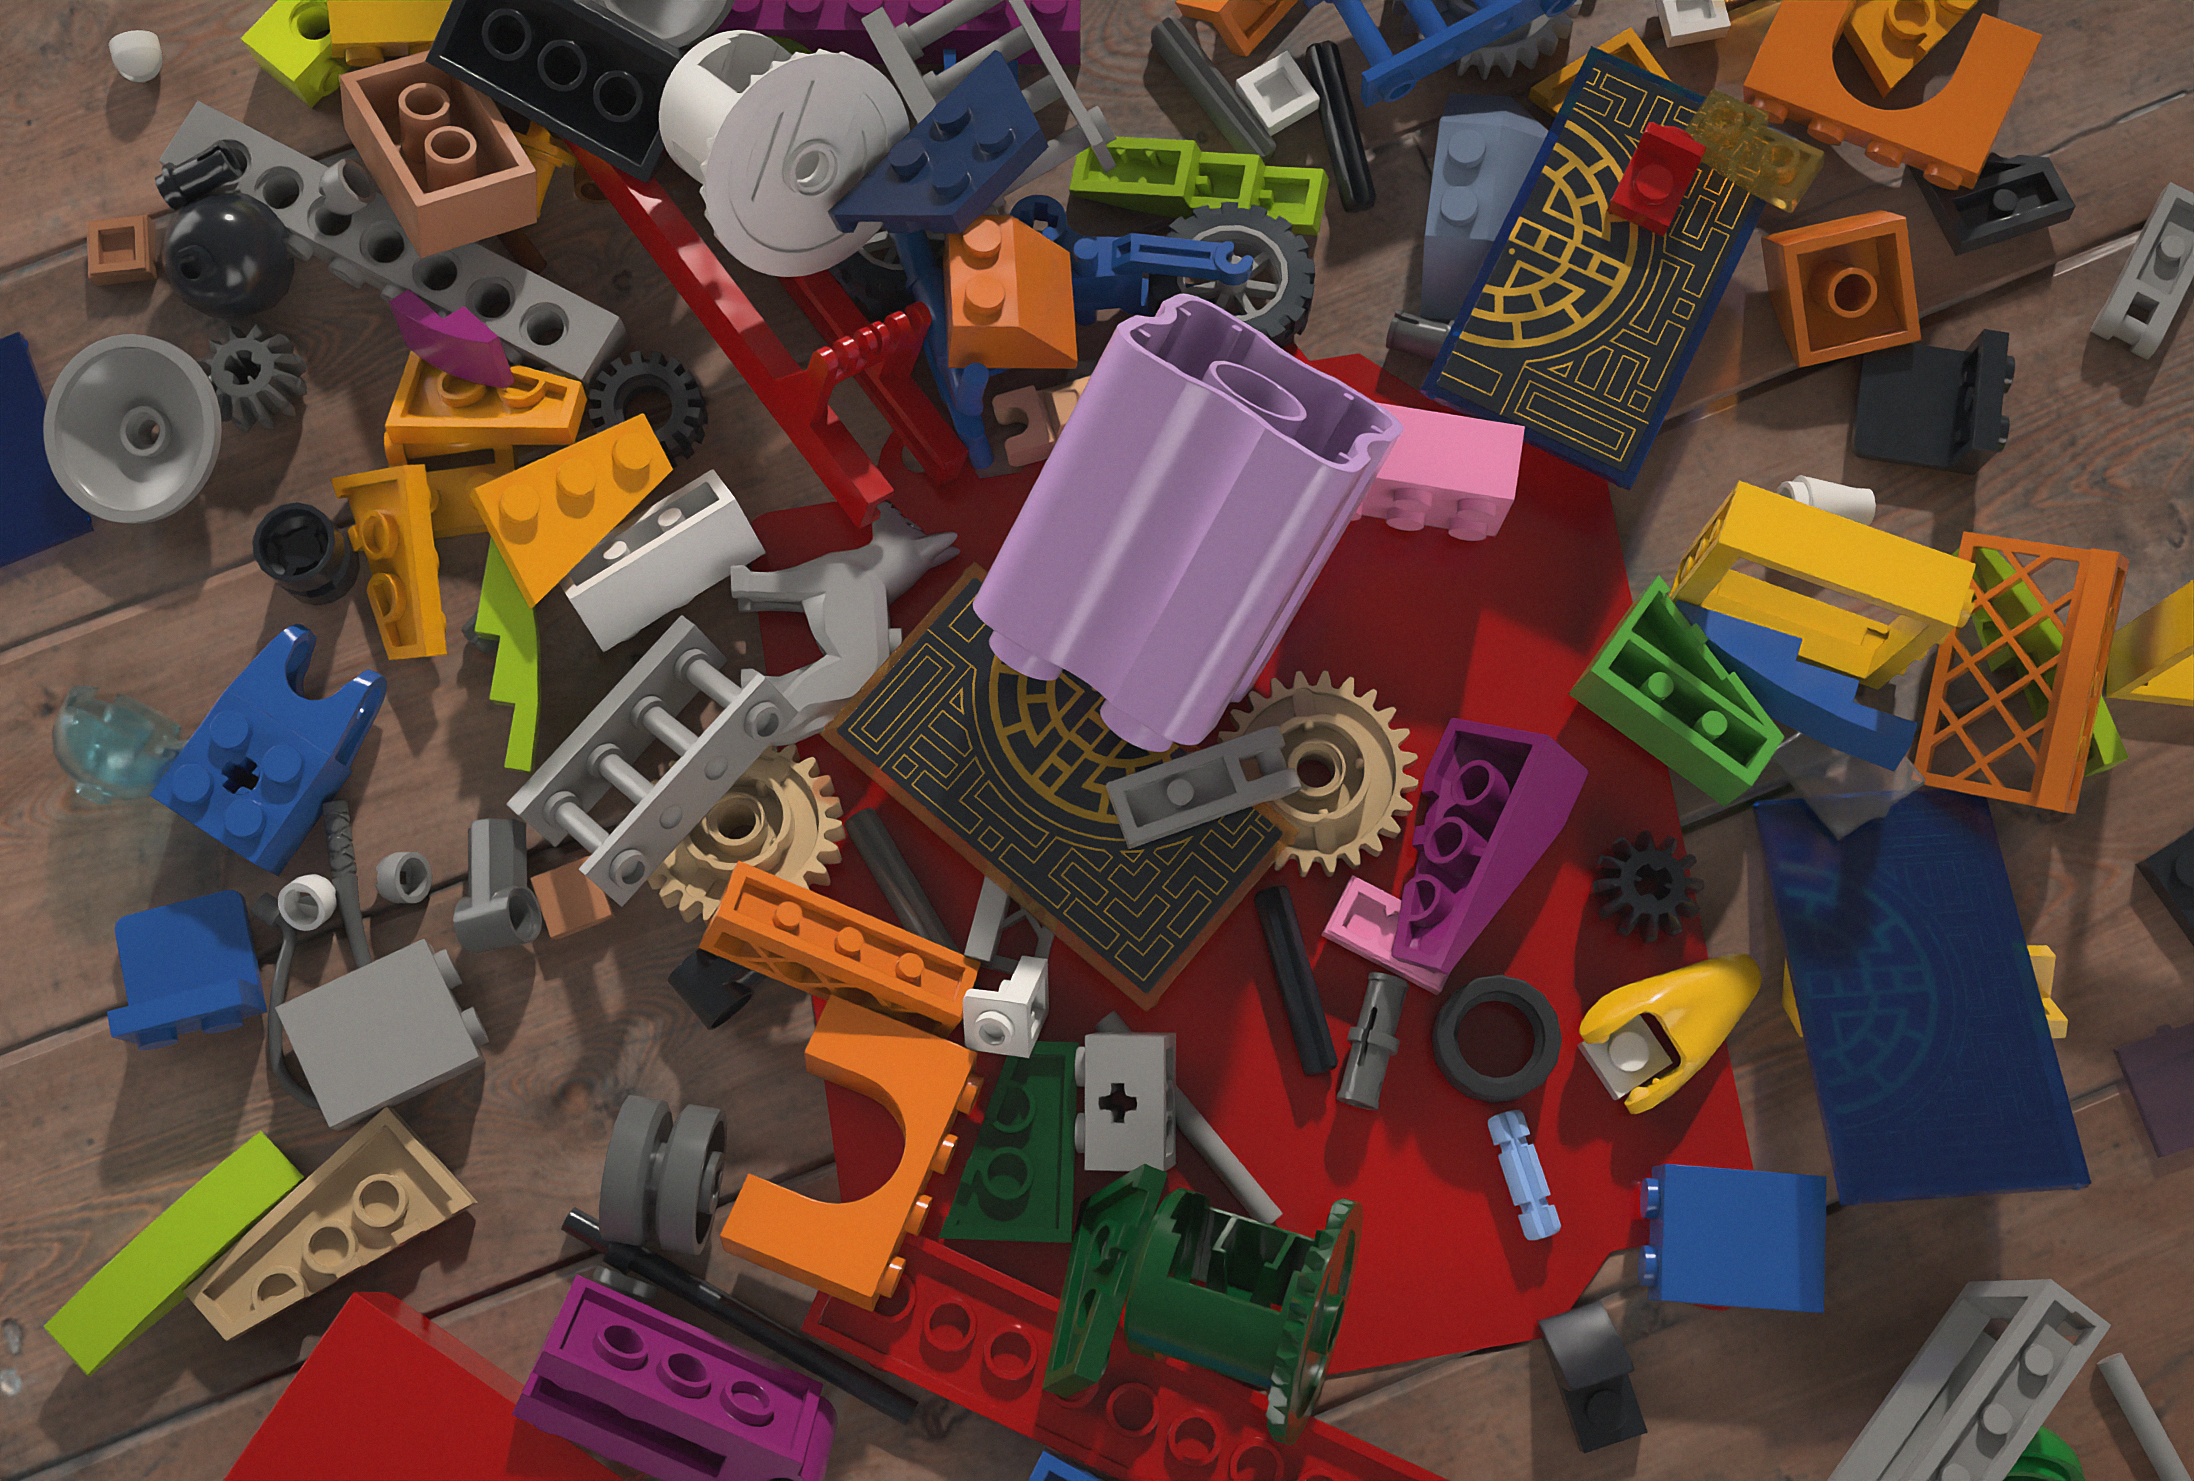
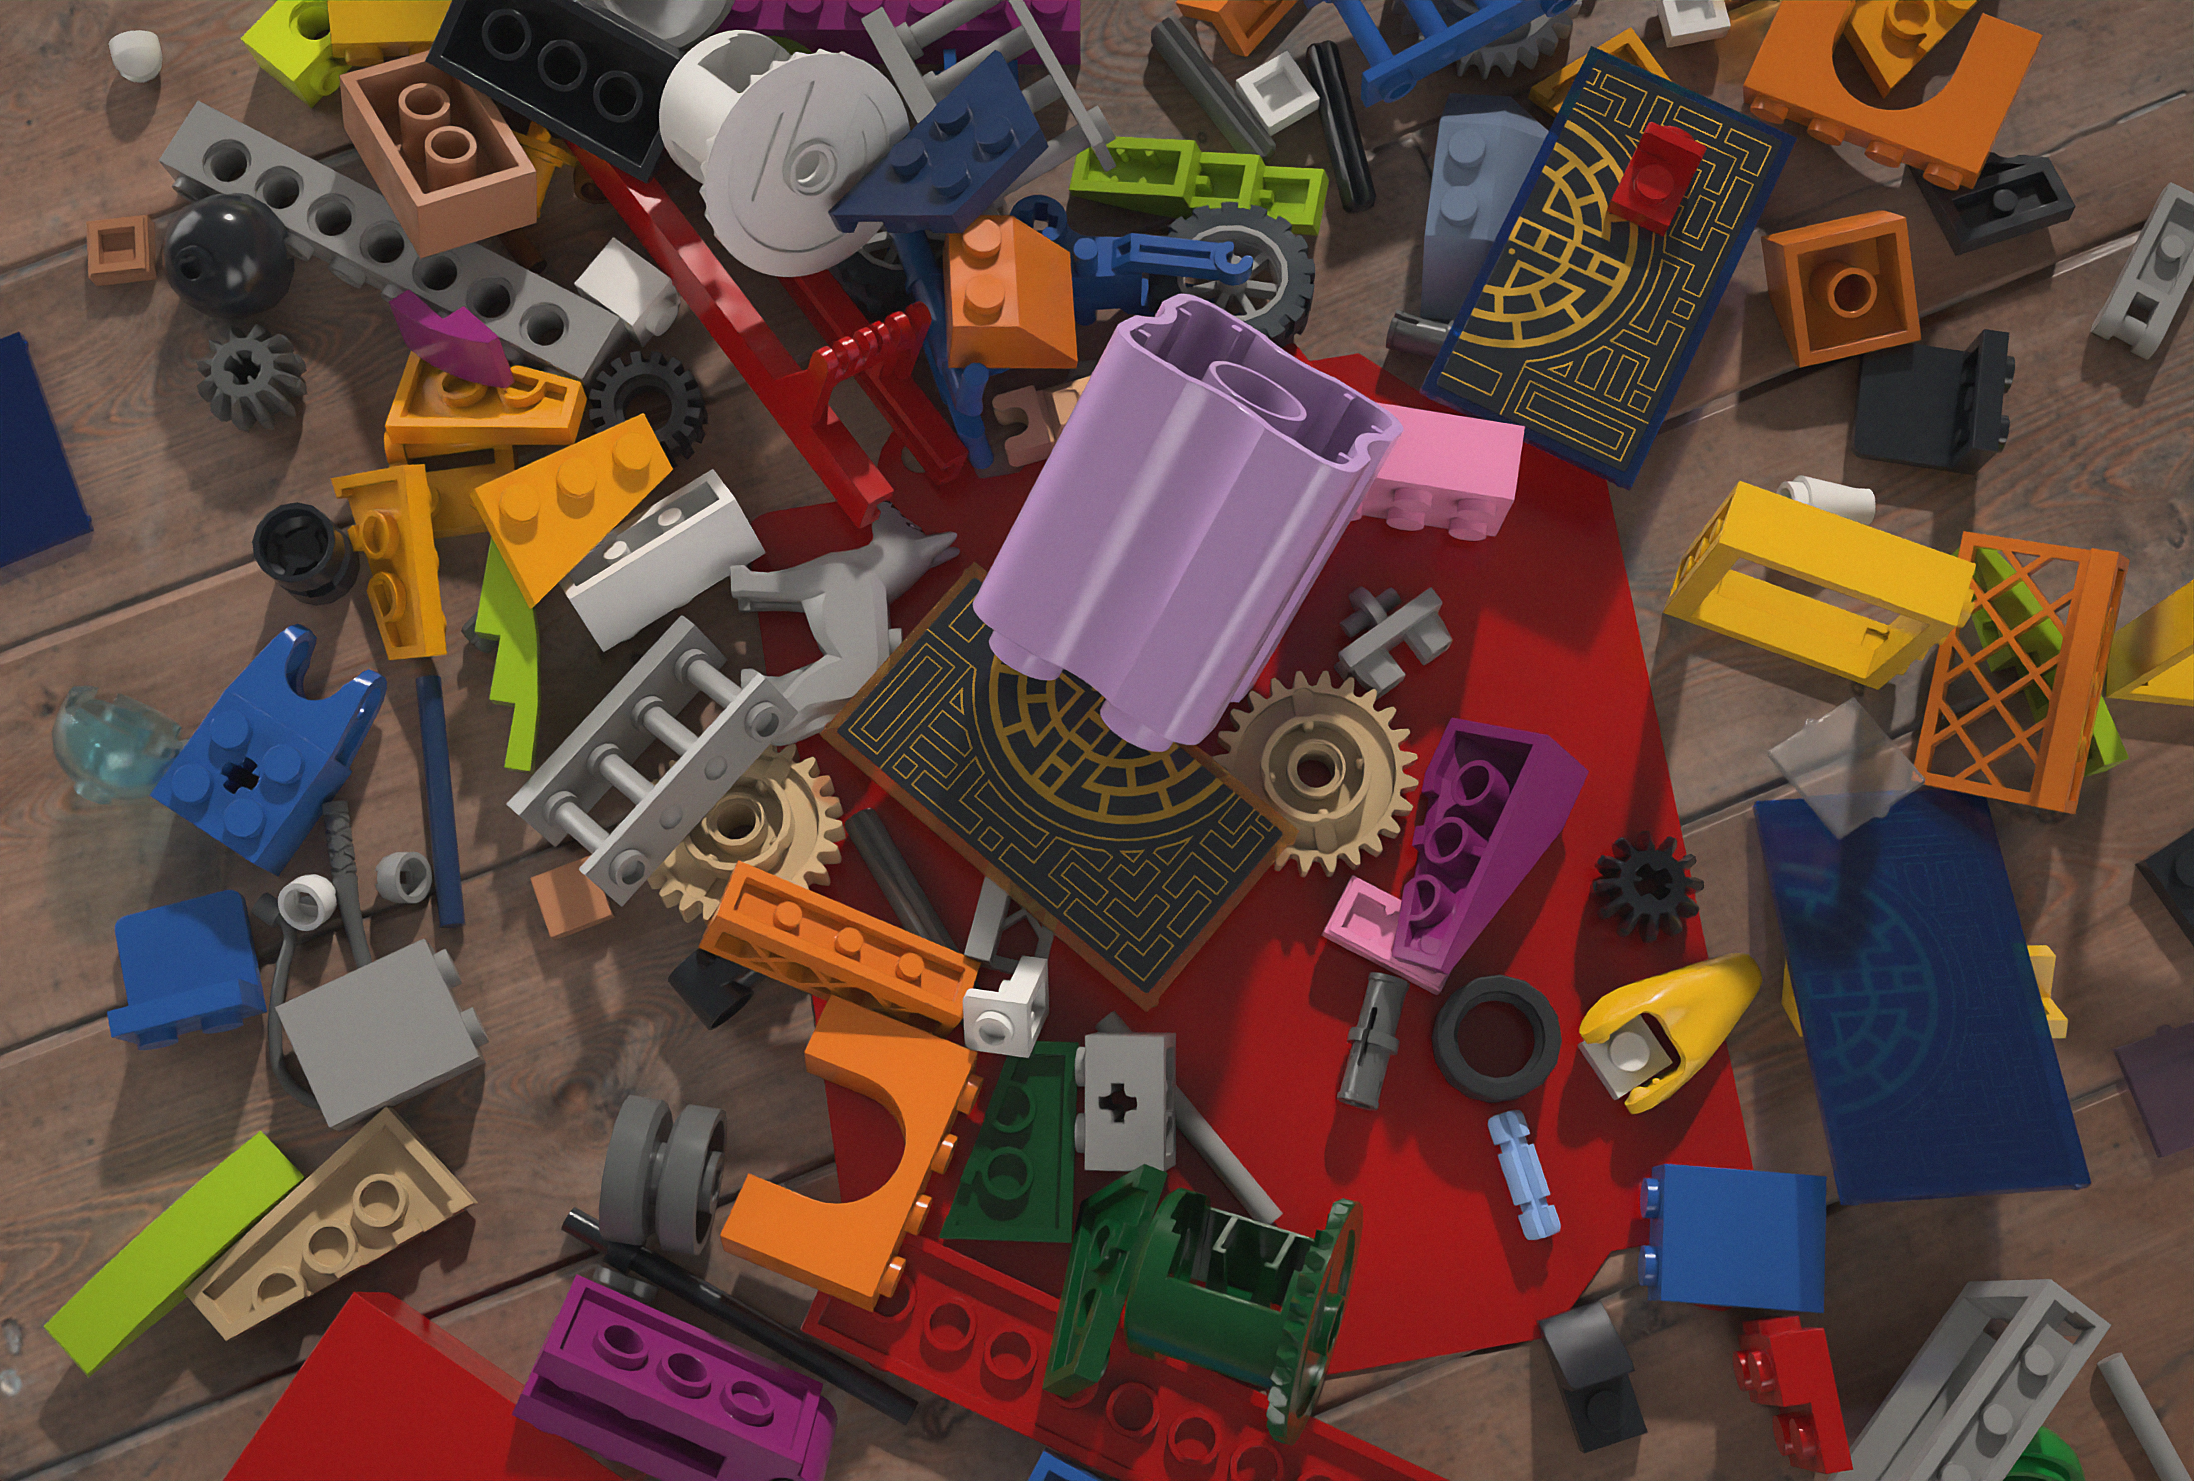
(103, 425): light grey dish -> none
(197, 175): black pin -> none
(346, 187): light grey hinge -> none
(440, 802): none -> dark blue bar
(498, 903): dark grey piece -> none
(632, 290): none -> white brick
(1200, 787): light grey plate -> none
(1295, 980): black axle -> none
(1414, 623): none -> light grey hips
(1677, 699): bright green wedge -> none
(1752, 153): clear yellow slope -> none
(1794, 1371): none -> red plate
(1799, 693): blue slope -> none

